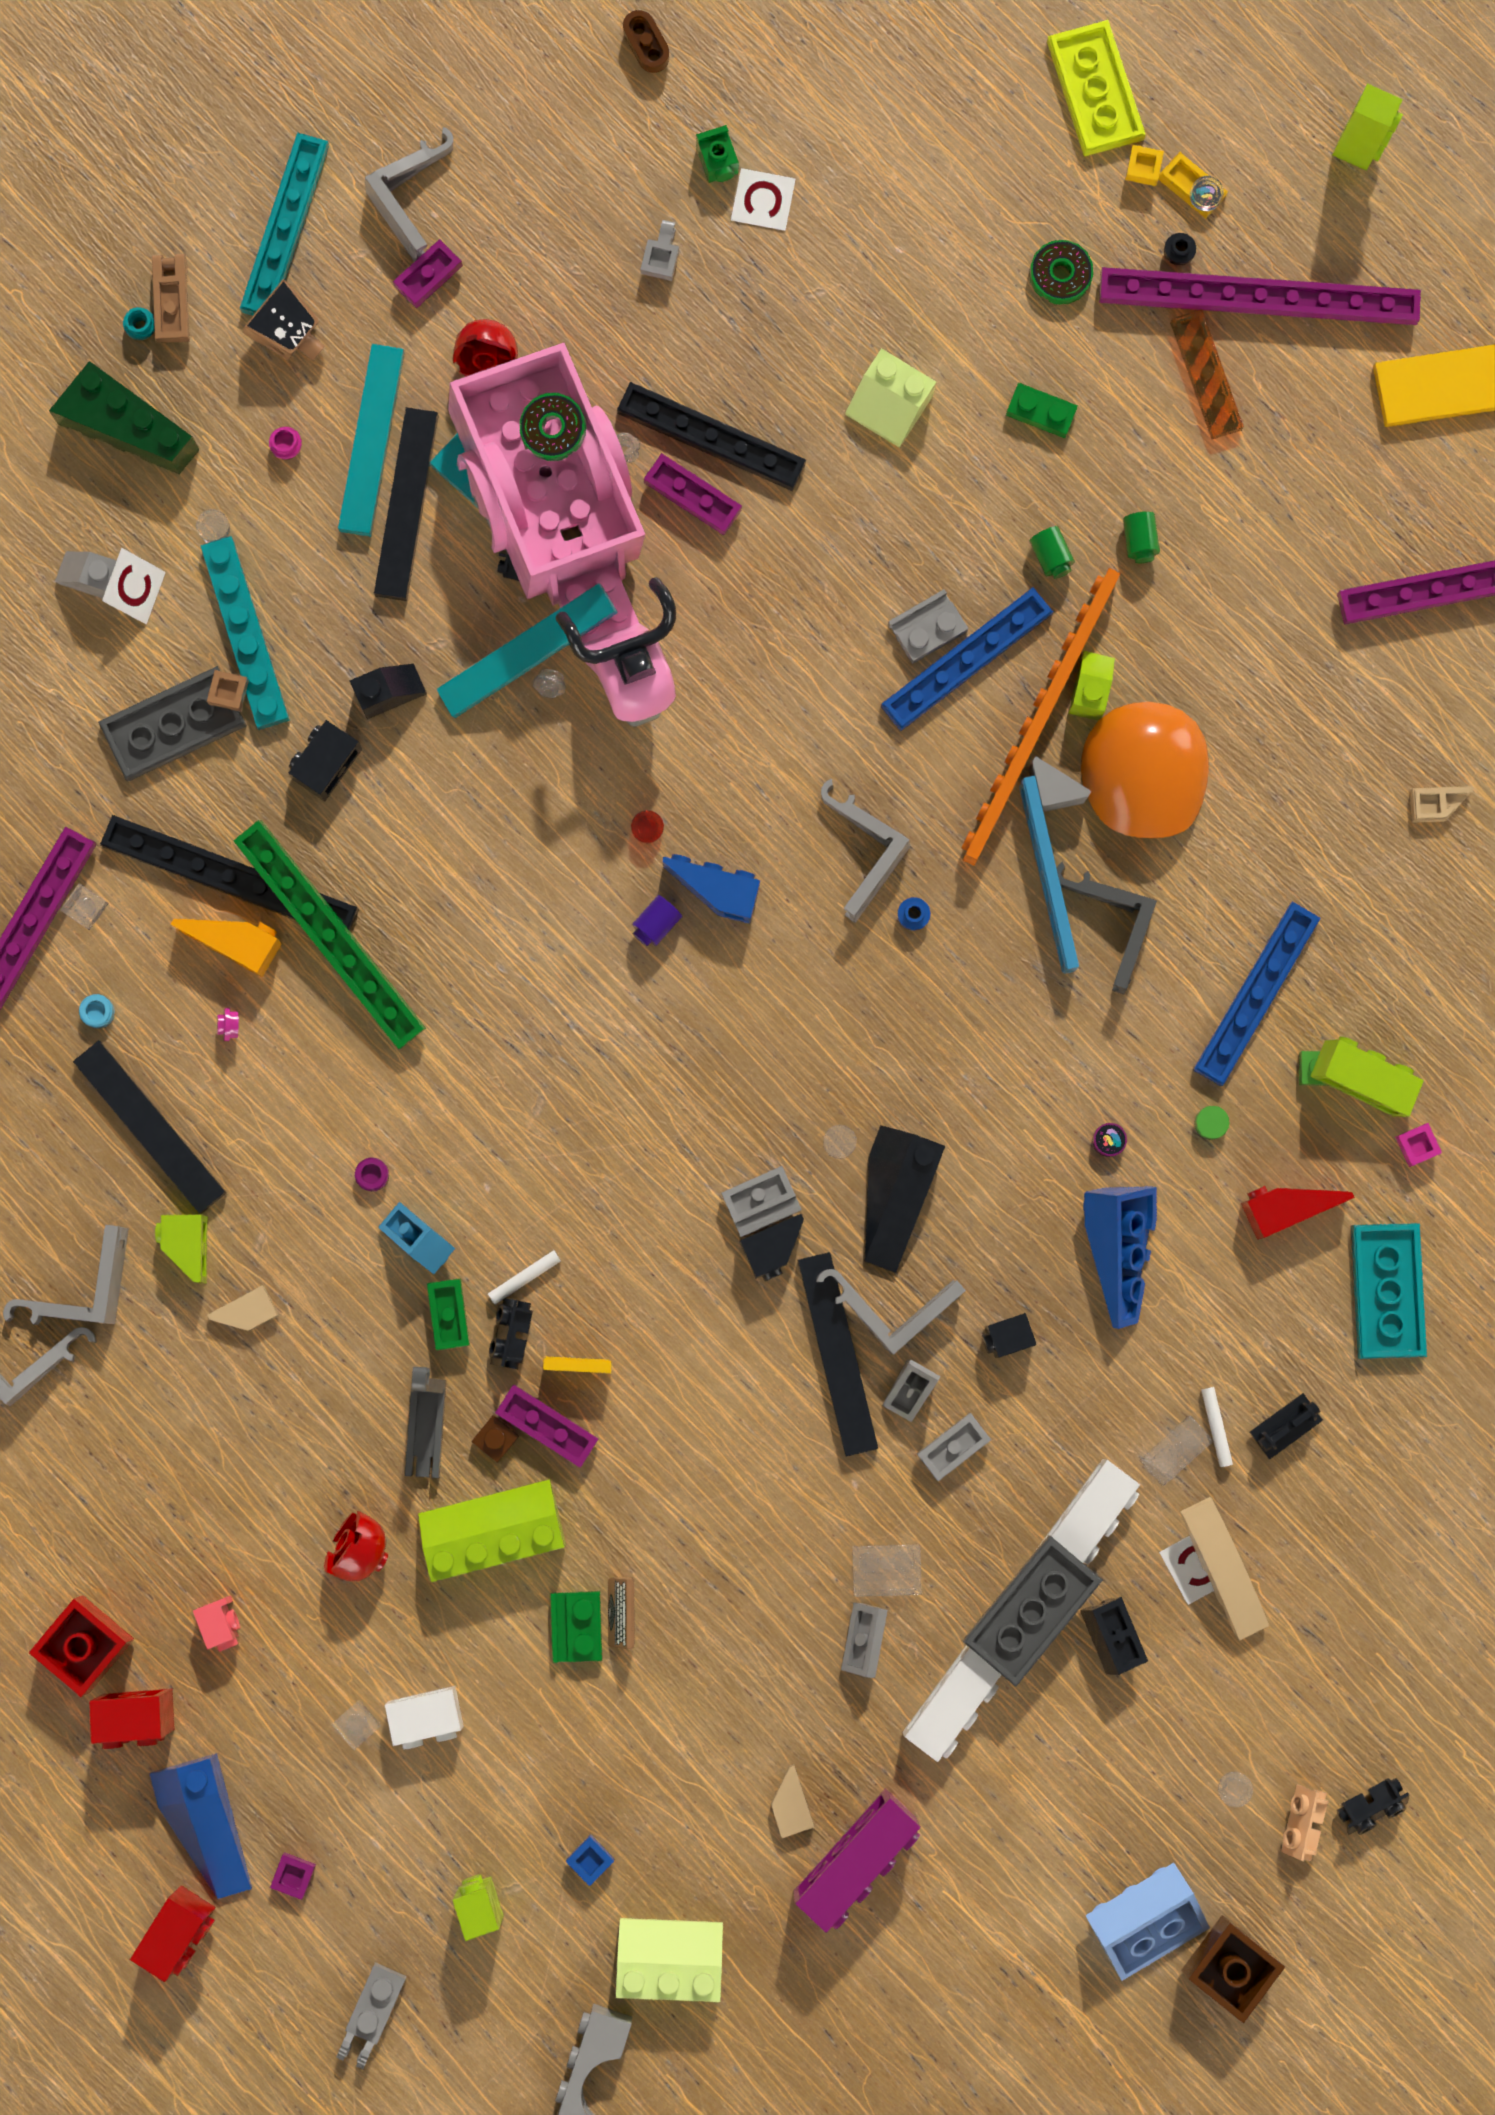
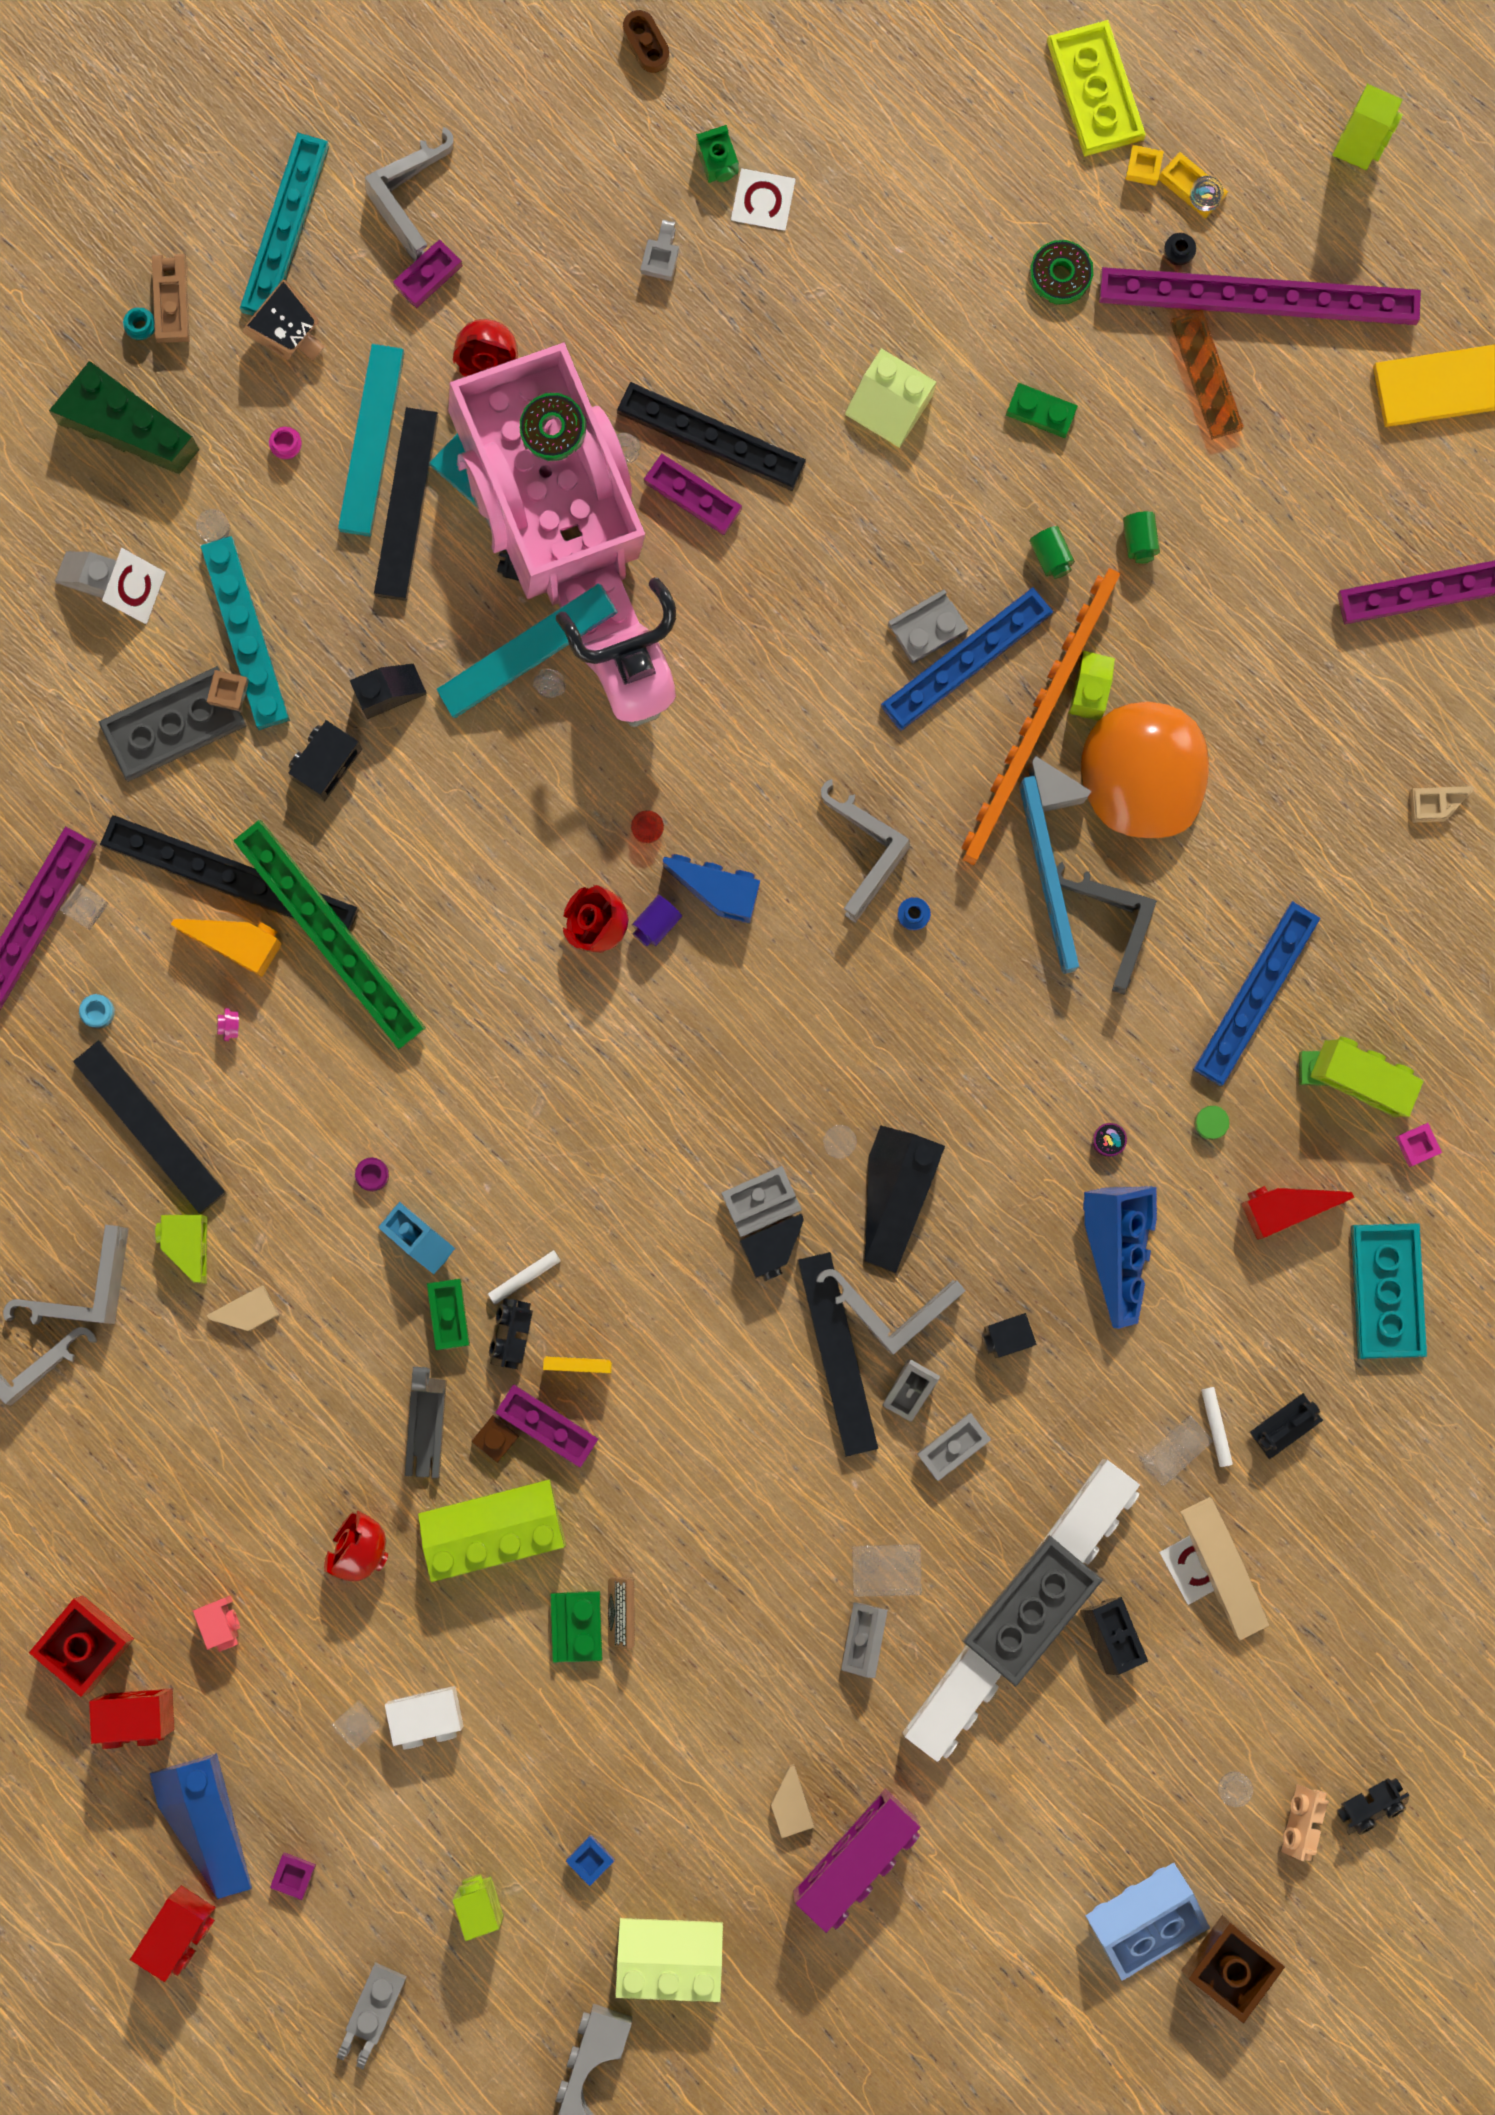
(595, 919): none -> red cylinder

